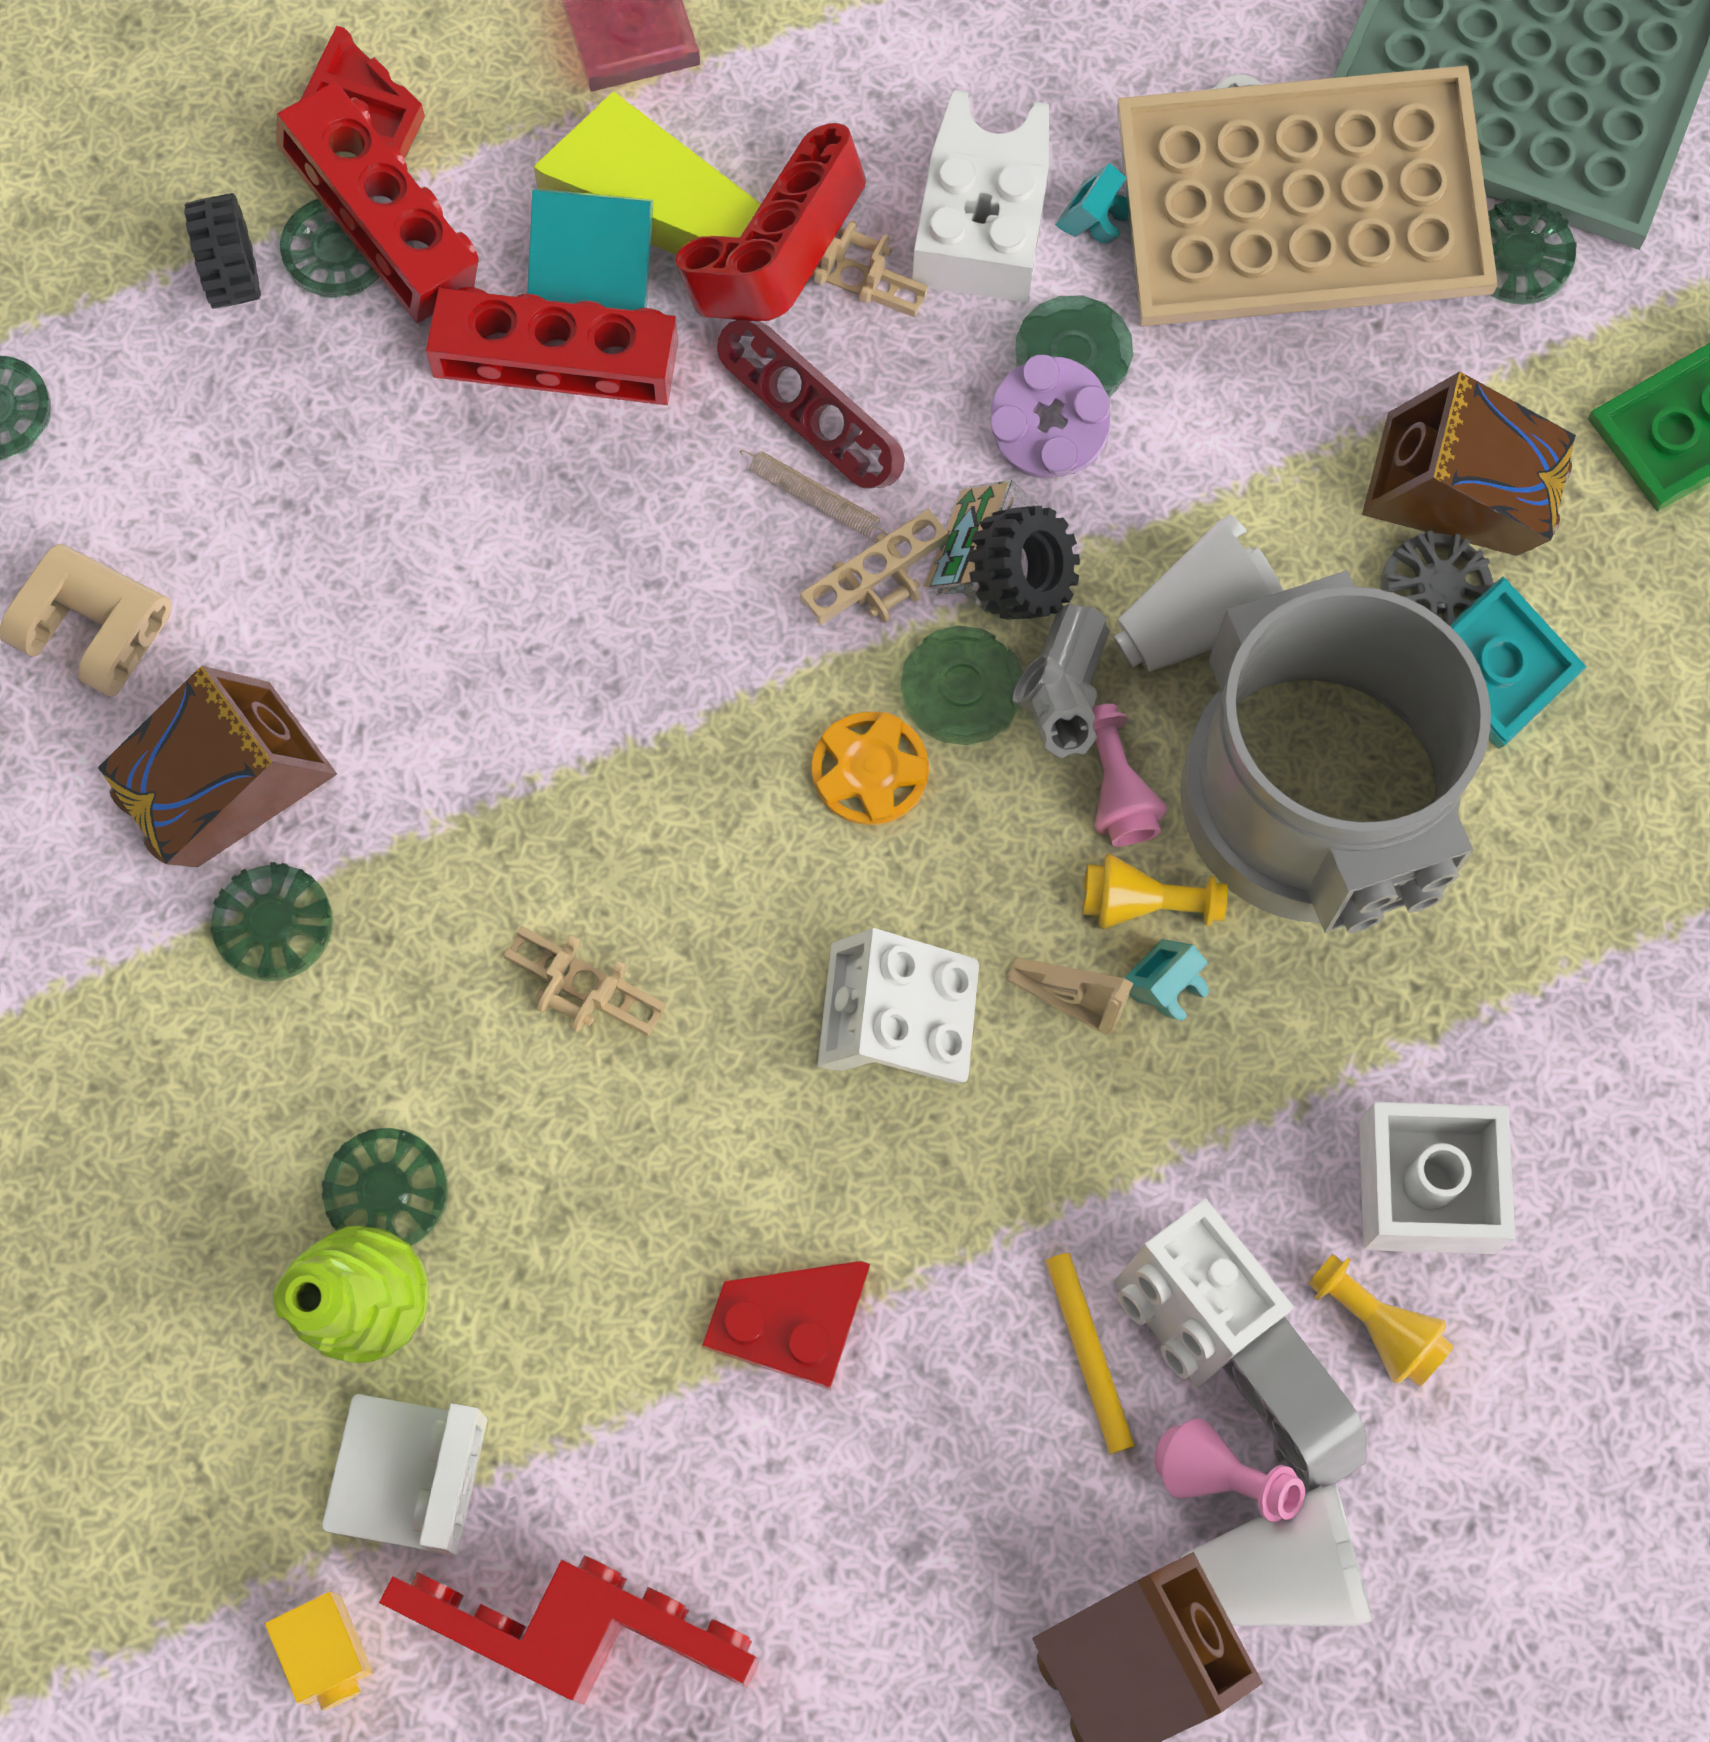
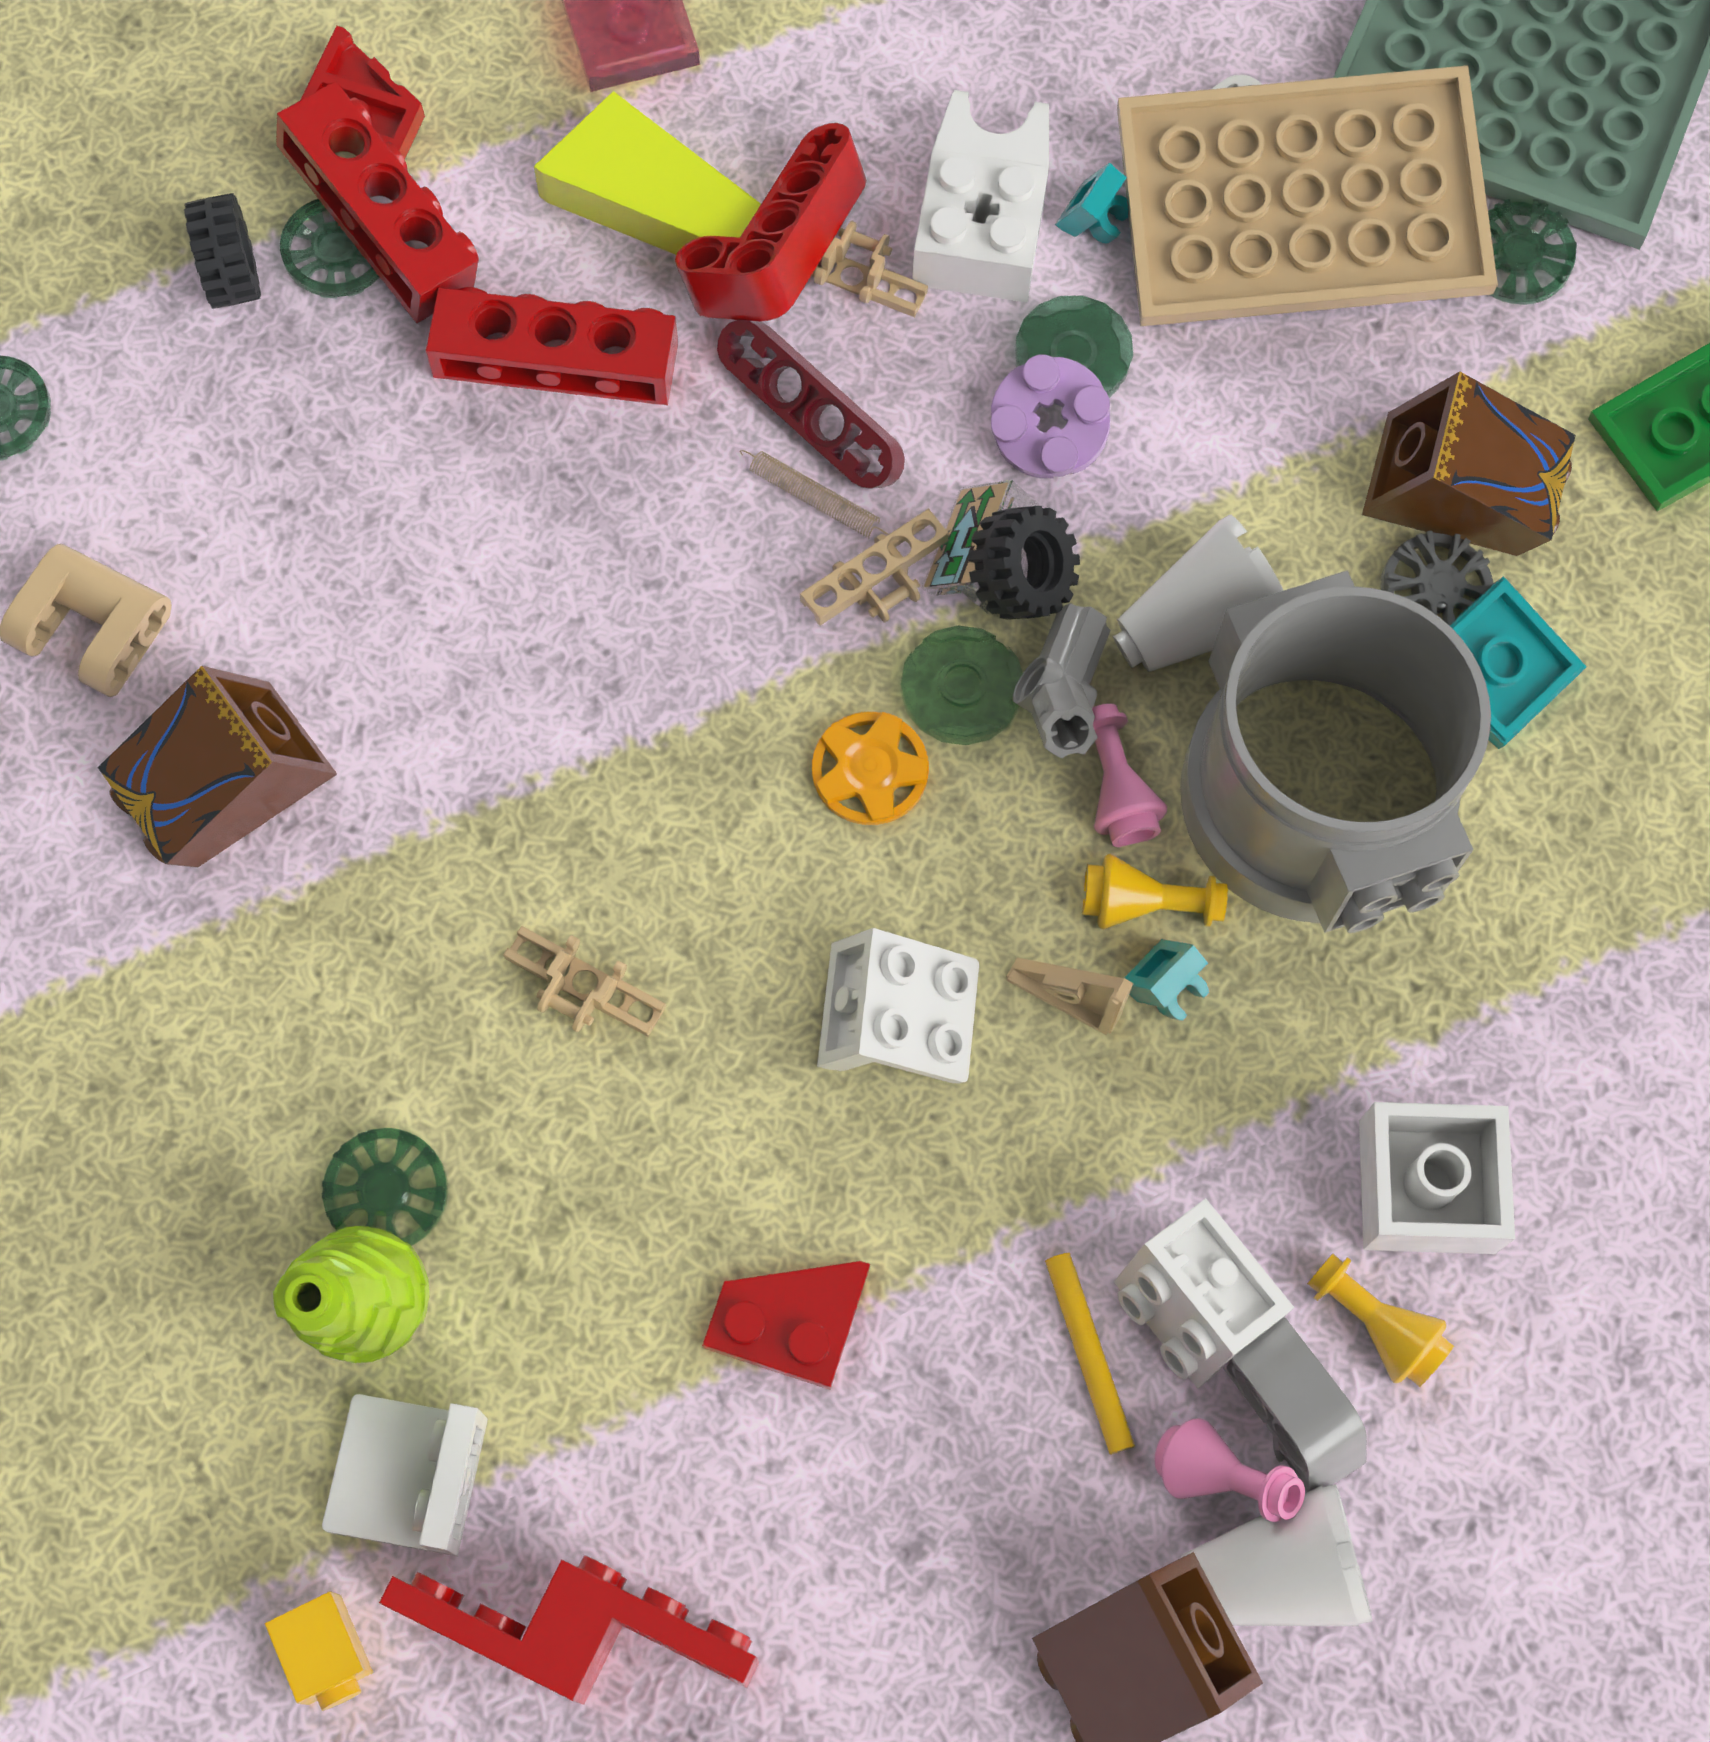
(271, 922): clear green wheel -> none
(590, 248): teal tile -> none

